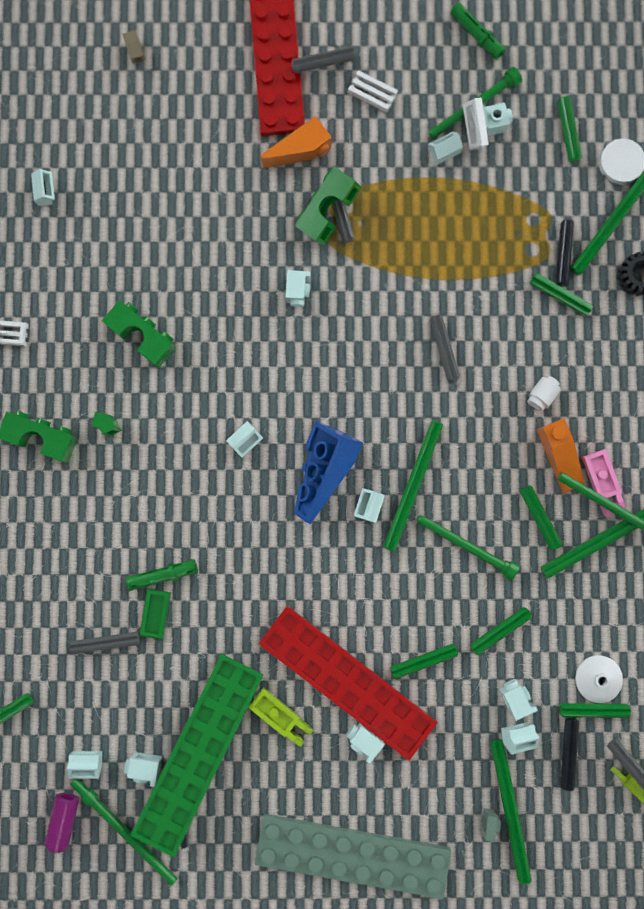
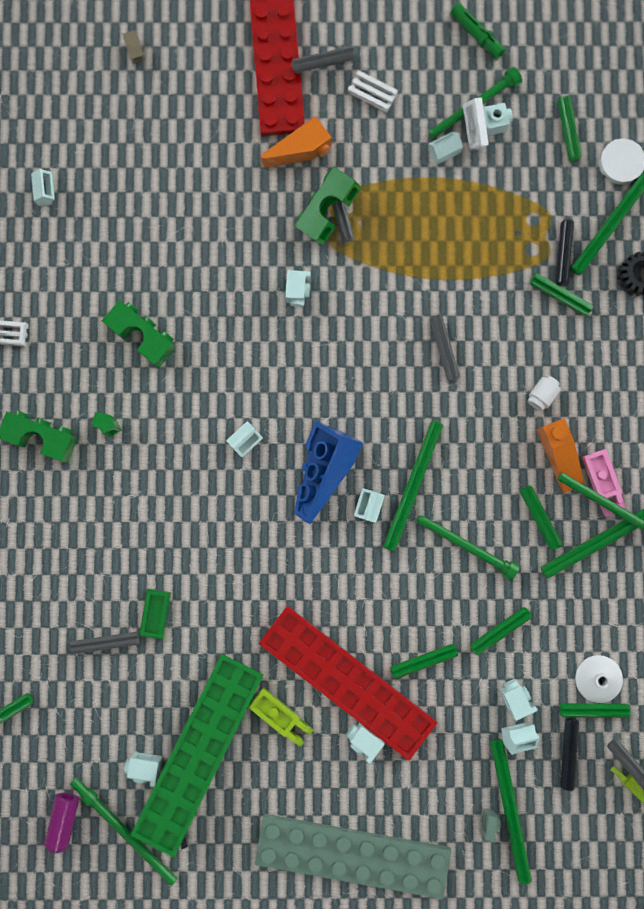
(84, 764): light aqua piece -> none
(163, 574): green pin -> none

